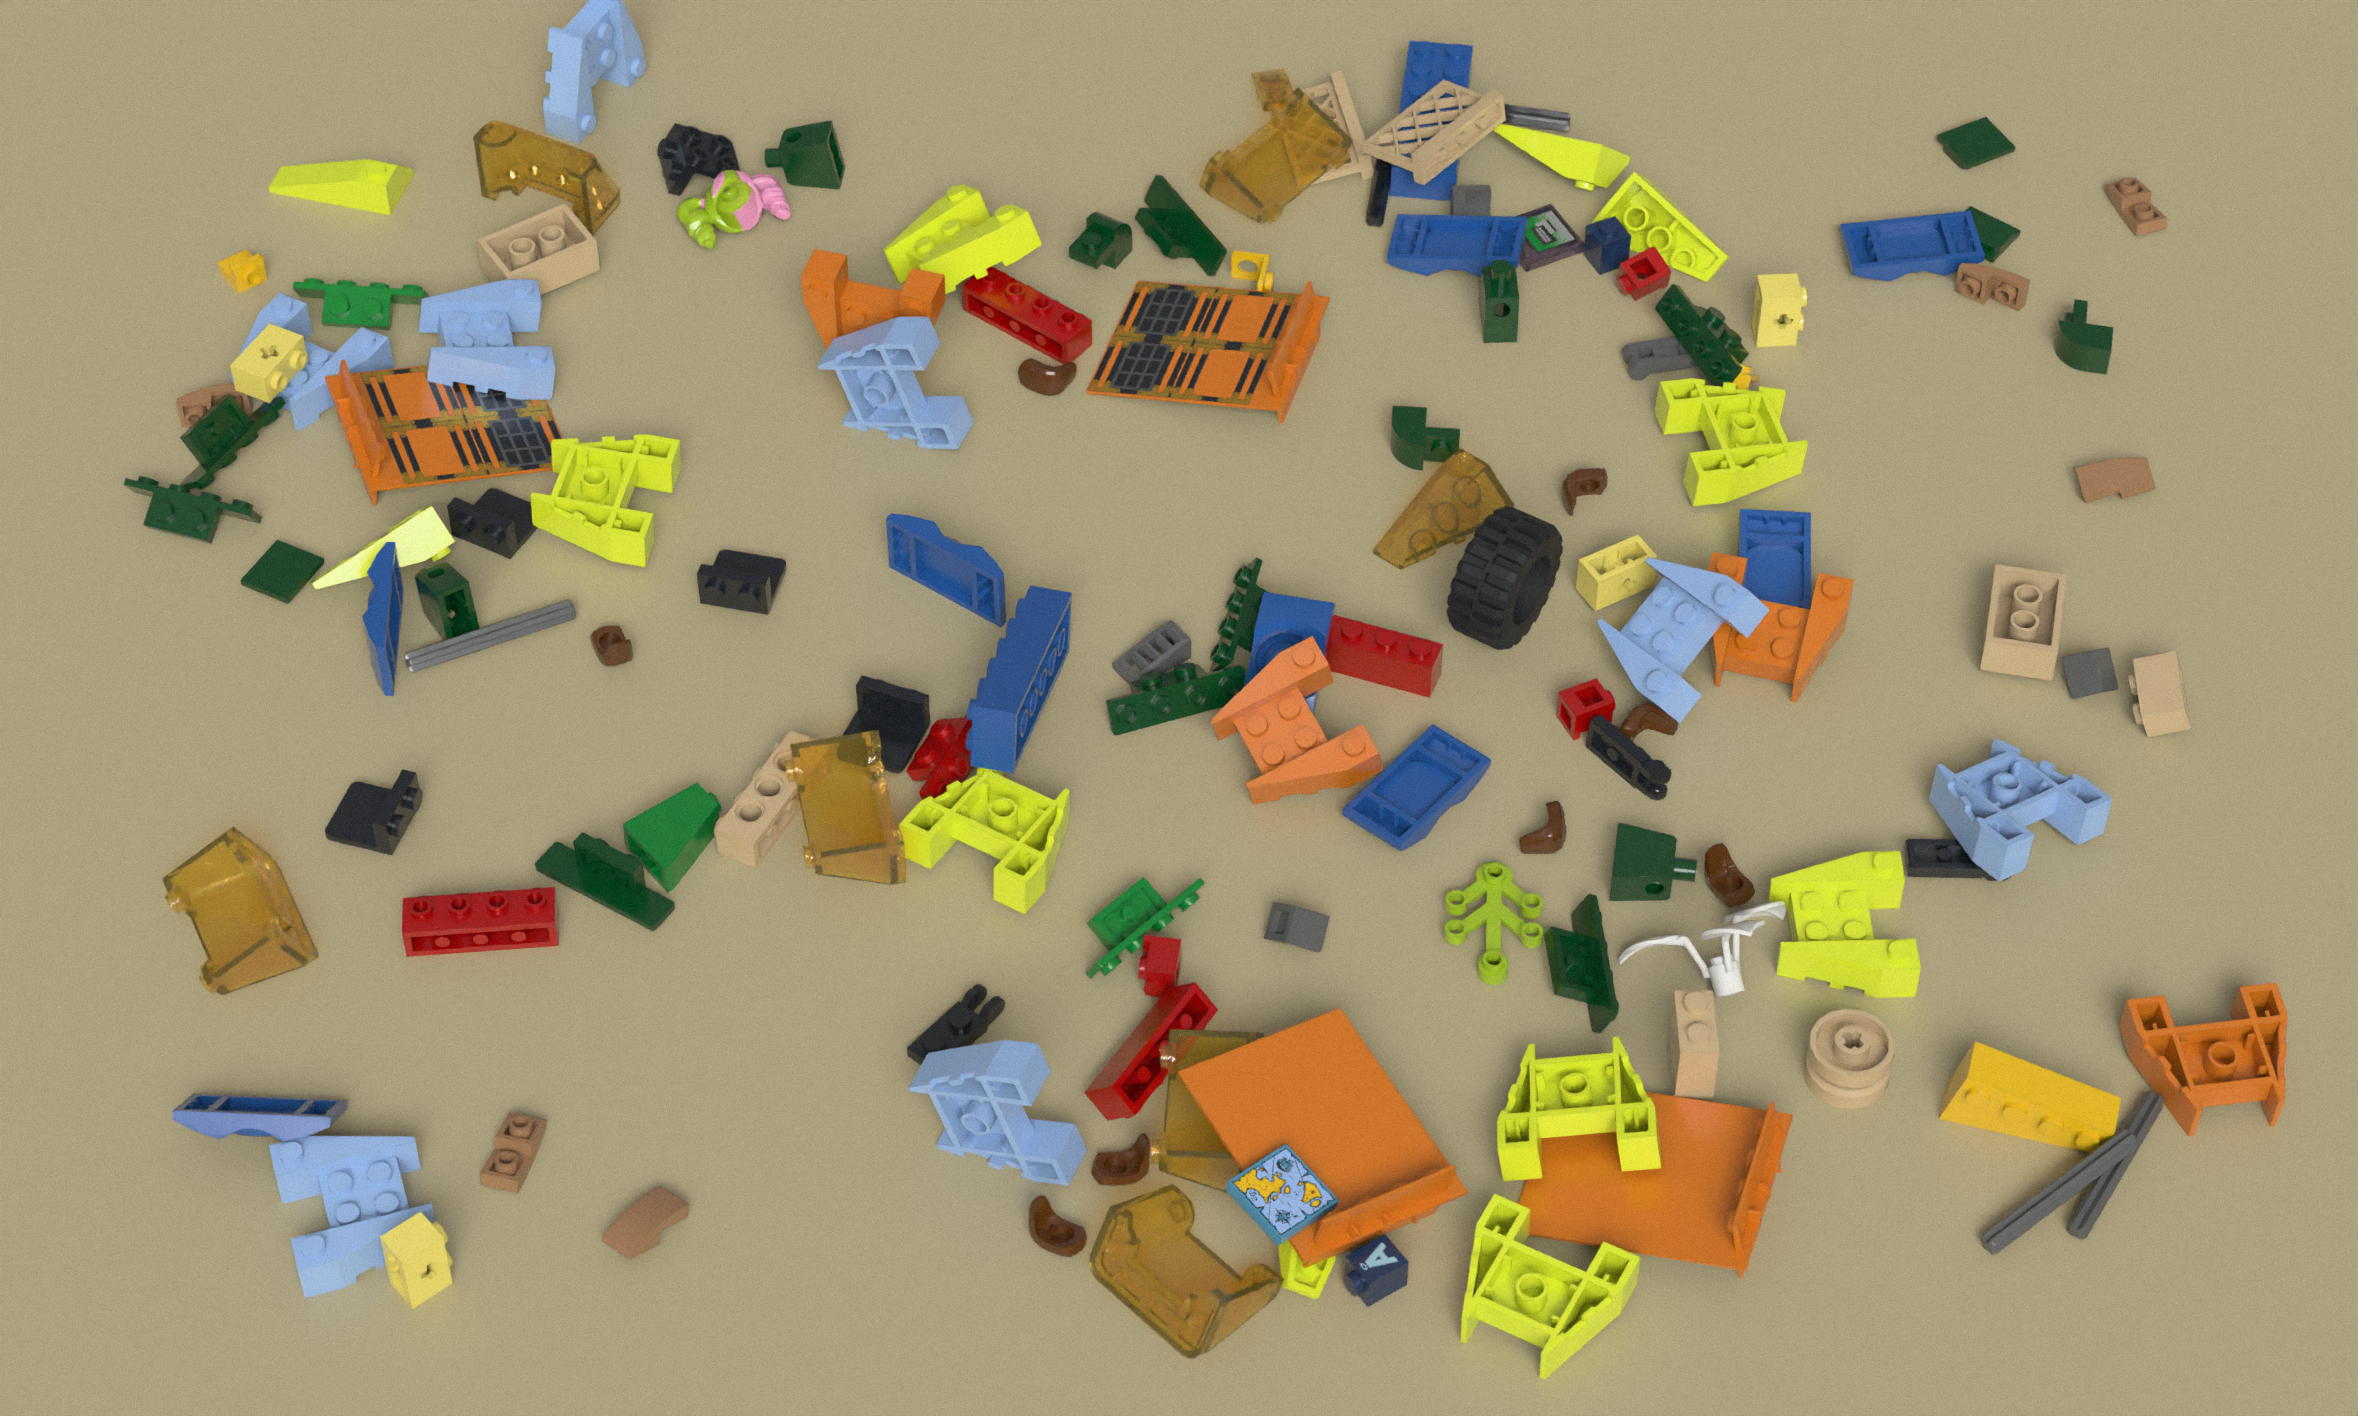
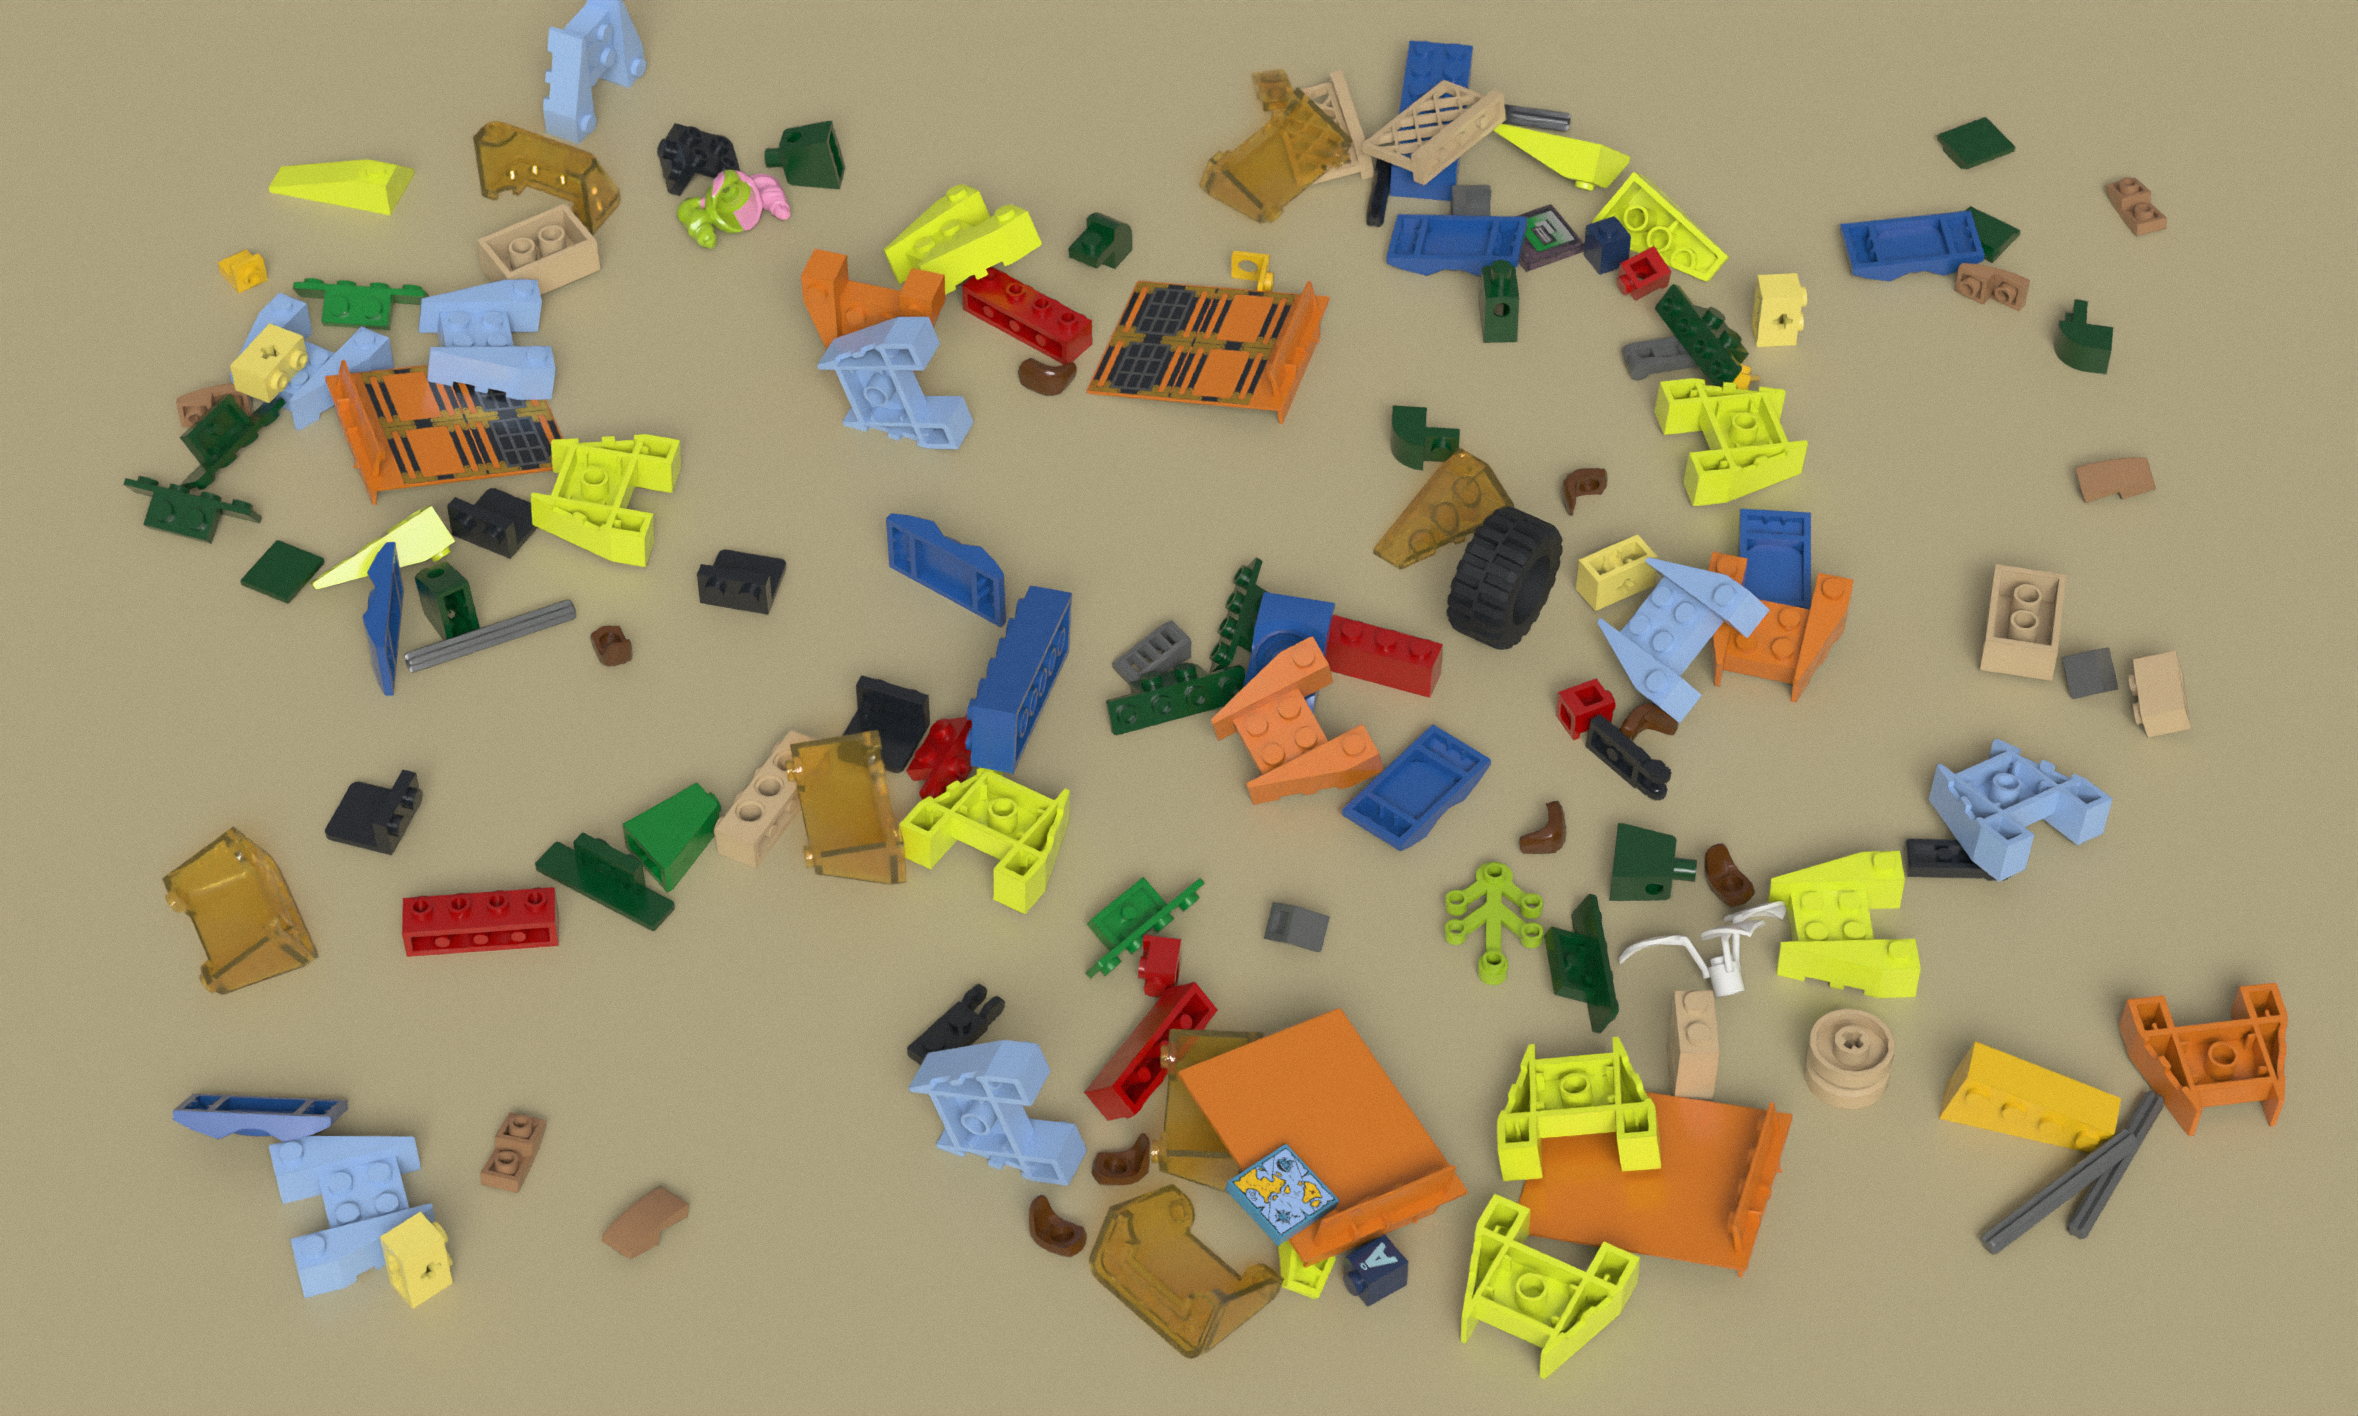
(1178, 228): dark green bracket -> none

